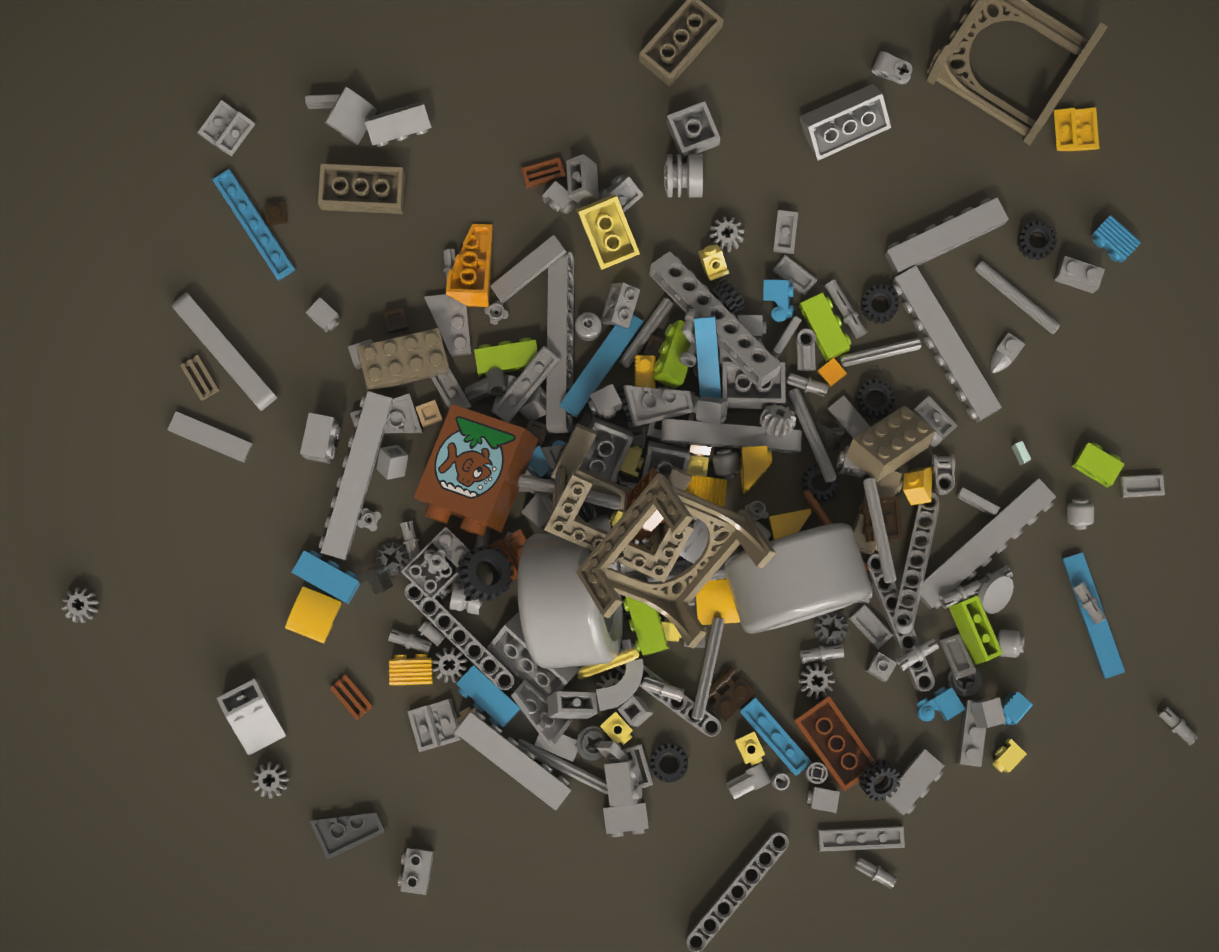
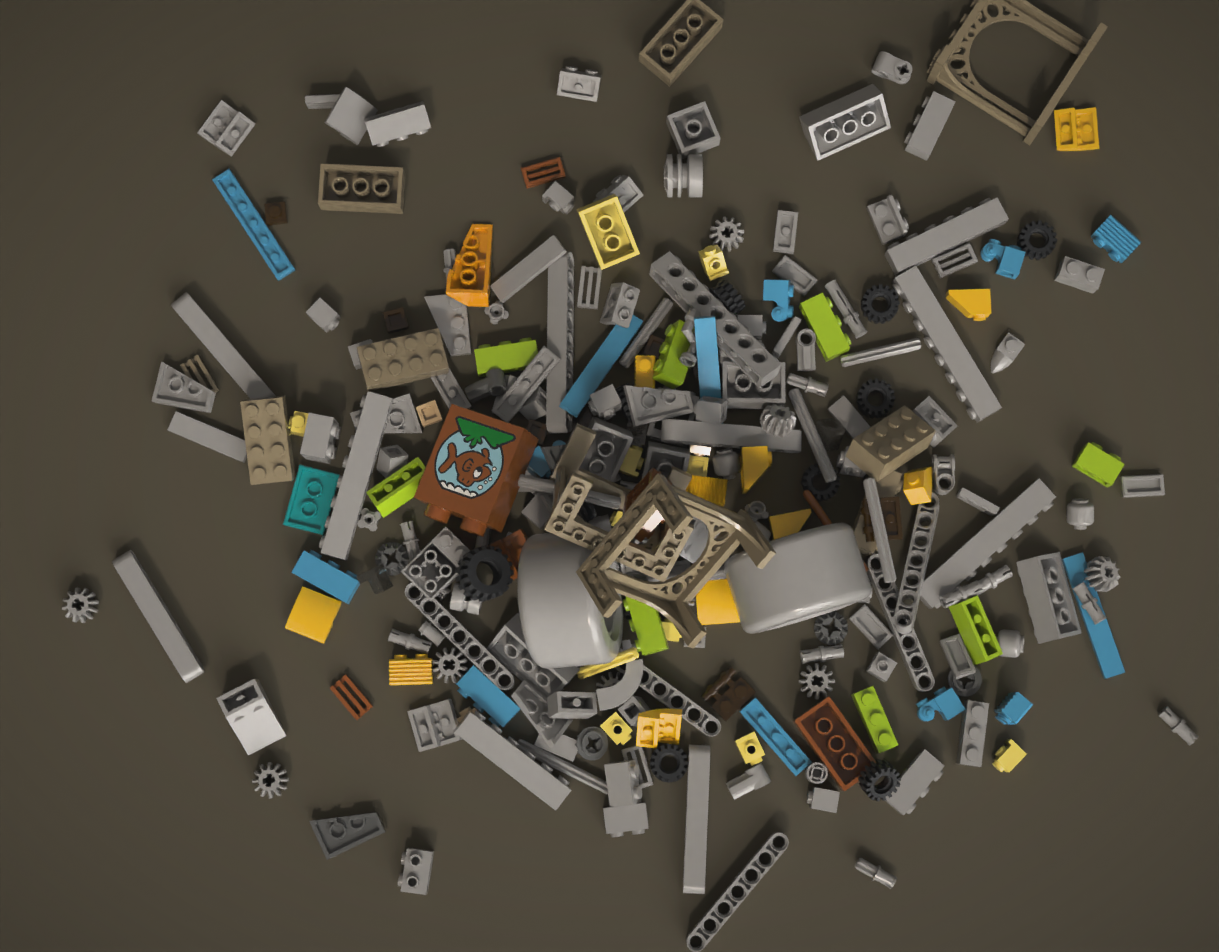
(158, 616): none -> light grey beam
(181, 391): none -> light grey wing
(268, 440): none -> dark tan brick
(298, 423): none -> light yellow brick
(311, 499): none -> teal tile
(397, 488): none -> lime brick
(440, 556): light grey plate -> none
(579, 83): none -> light grey bracket
(582, 180): light grey brick -> none
(584, 332): light grey head -> none
(591, 270): none -> light grey tile
(611, 751): light grey plate -> none
(658, 726): none -> yellow slope
(662, 688): light grey axle -> none
(696, 819): none -> light grey beam
(708, 668): light grey axle -> none
(777, 785): light grey hinge -> none
(832, 372): light orange tile -> none
(861, 838): light grey tile -> none
(874, 719): none -> lime brick
(888, 220): none -> light grey bracket
(917, 654): light grey pin -> none
(929, 125): none -> light grey brick
(938, 267): none -> light grey tile
(971, 302): none -> yellow slope
(988, 712): light grey panel -> none
(996, 593): light grey tile -> none
(1009, 258): none -> dark azure brick
(1017, 297): light grey axle -> none
(1021, 453): light aqua tile -> none
(1048, 597): none -> light grey slope
(1102, 574): none -> light grey gear

